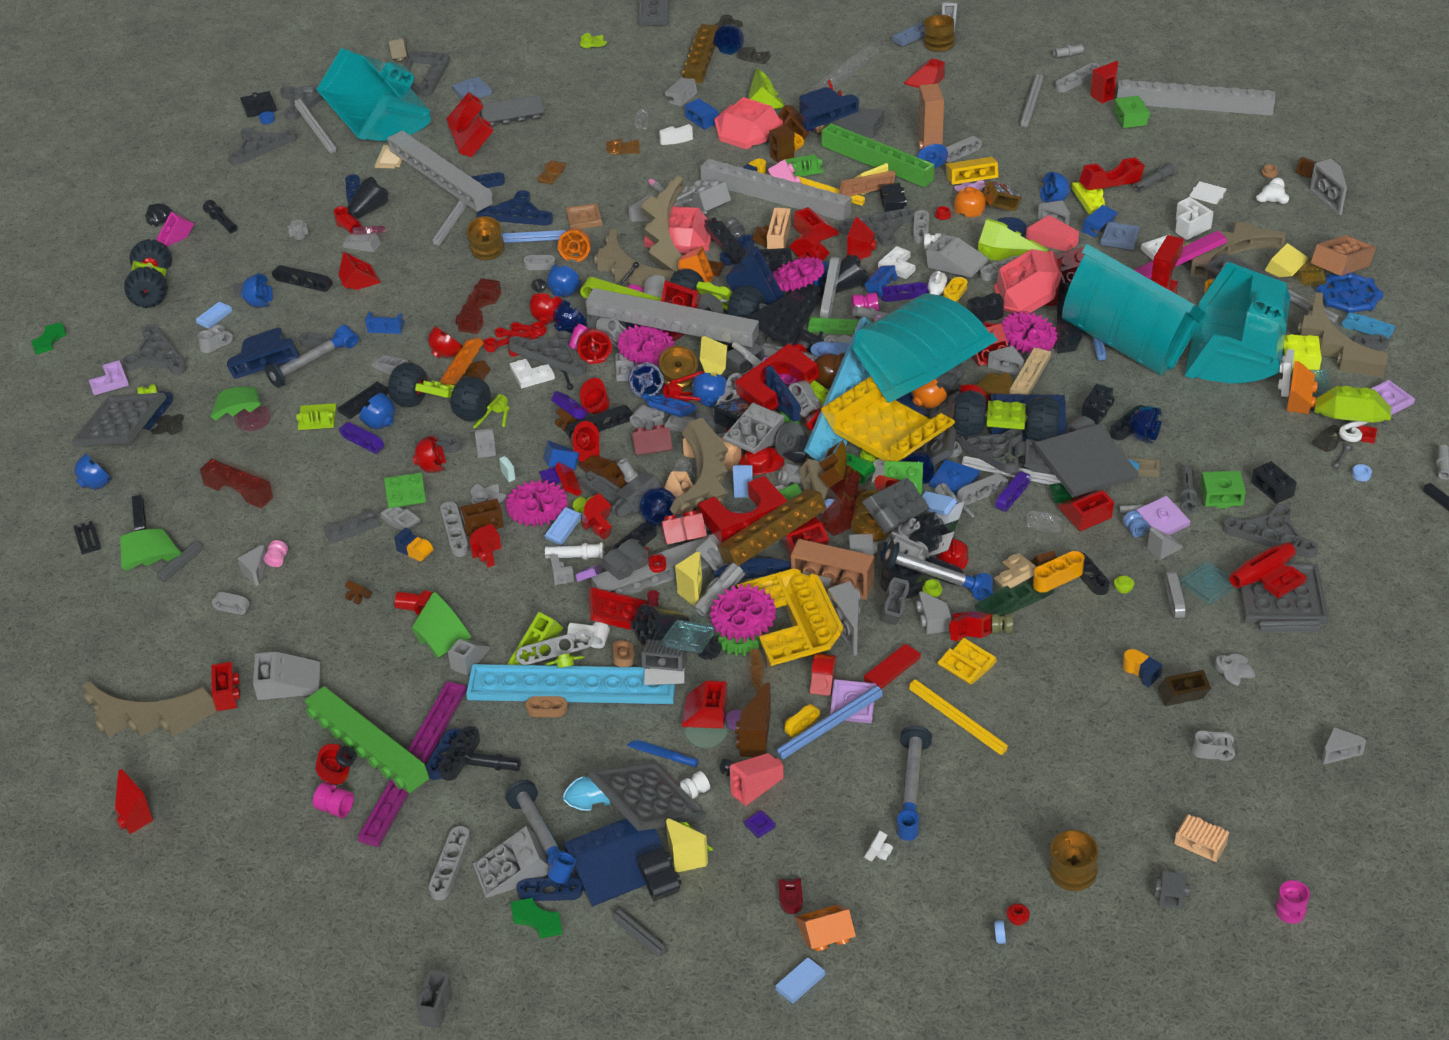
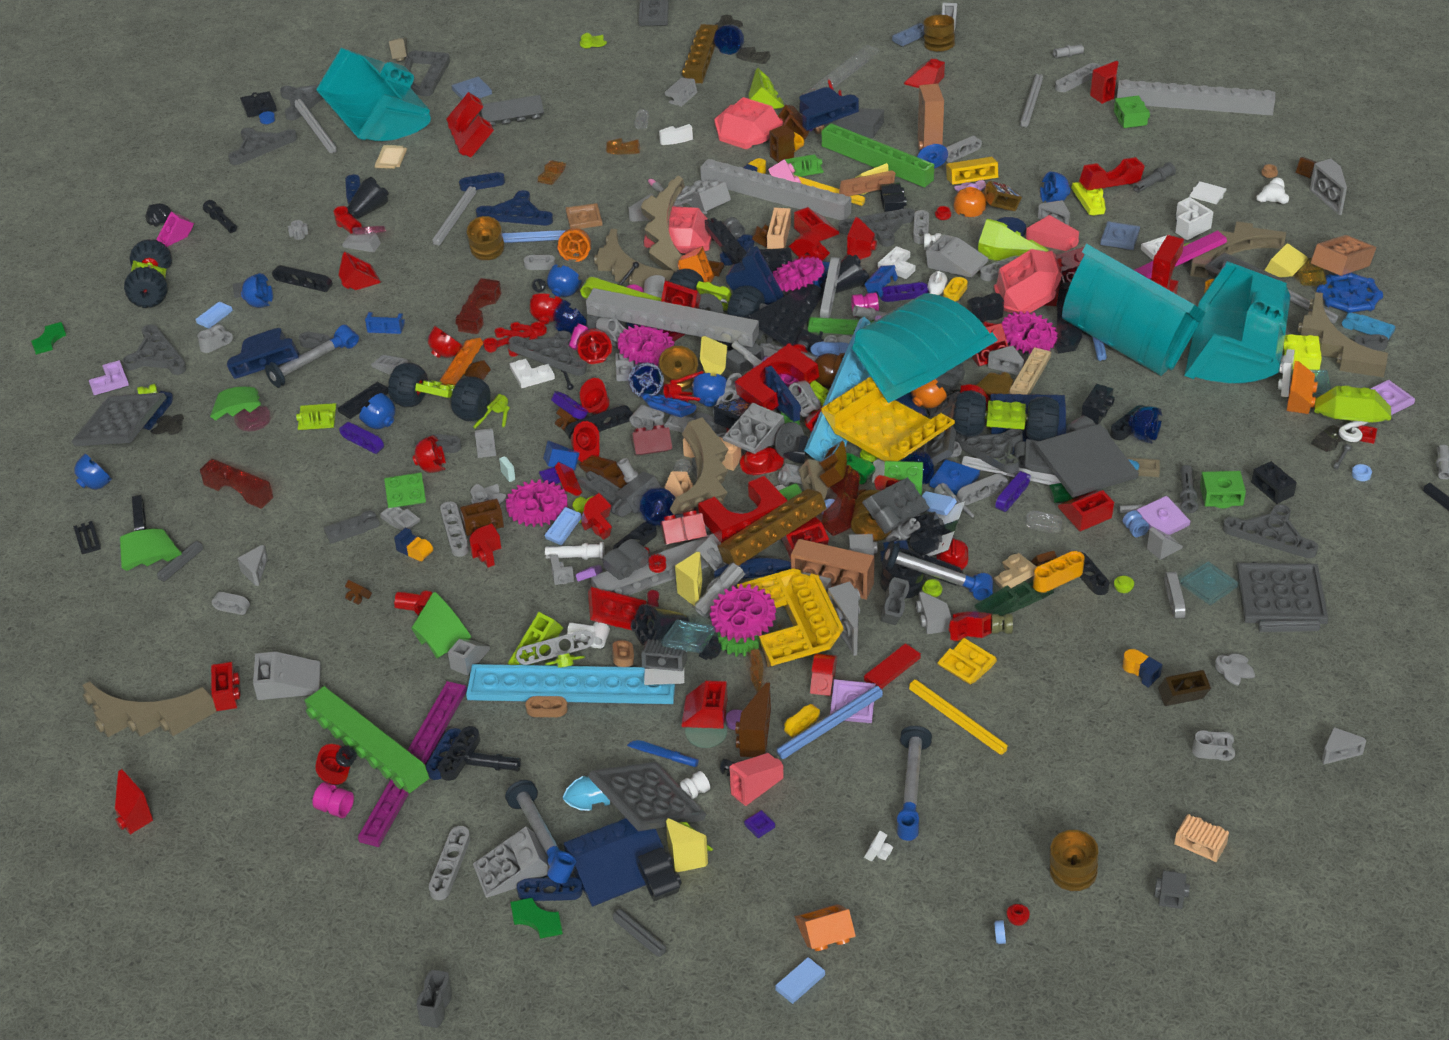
(276, 552): bright pink wheel -> none
(440, 171): light grey brick -> none
(701, 113): blue brick -> none
(741, 476): light blue tile -> none
(790, 900): dark red plate -> none
(914, 549): light grey hinge -> none
(1098, 220): blue hinge -> none
(1271, 570): red plate -> none
(1292, 901): dark pink wheel -> none

